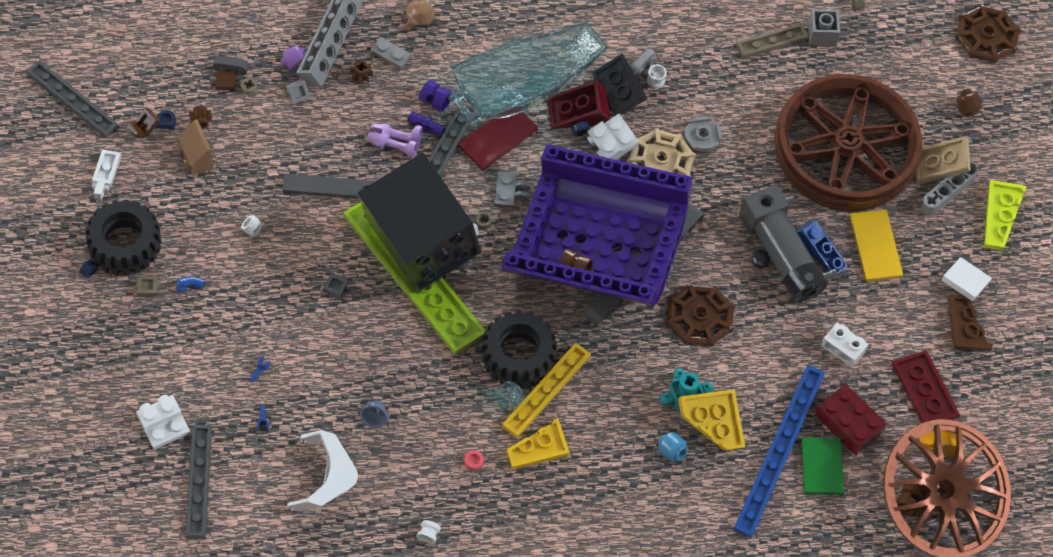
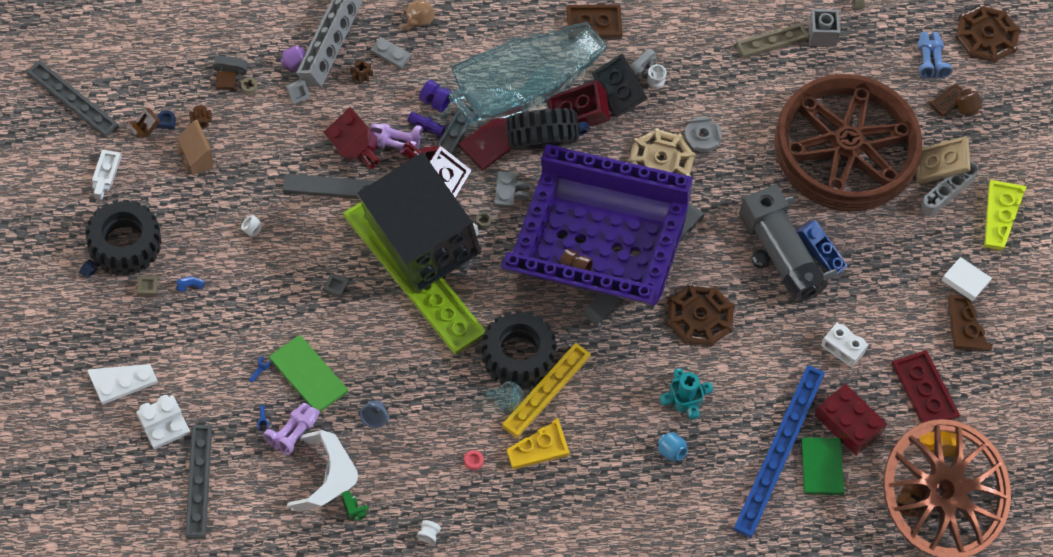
(121, 381): none -> white wing
(303, 418): none -> lavender piece
(308, 374): none -> bright green tile
(350, 504): none -> green bracket
(353, 139): none -> dark red plate
(448, 167): none -> plate
(542, 127): none -> black tyre
(601, 17): none -> reddish brown plate
(612, 138): white plate -> none
(715, 417): yellow plate -> none
(876, 245): yellow tile -> none
(933, 46): none -> medium blue piece
(946, 101): none -> reddish brown tile

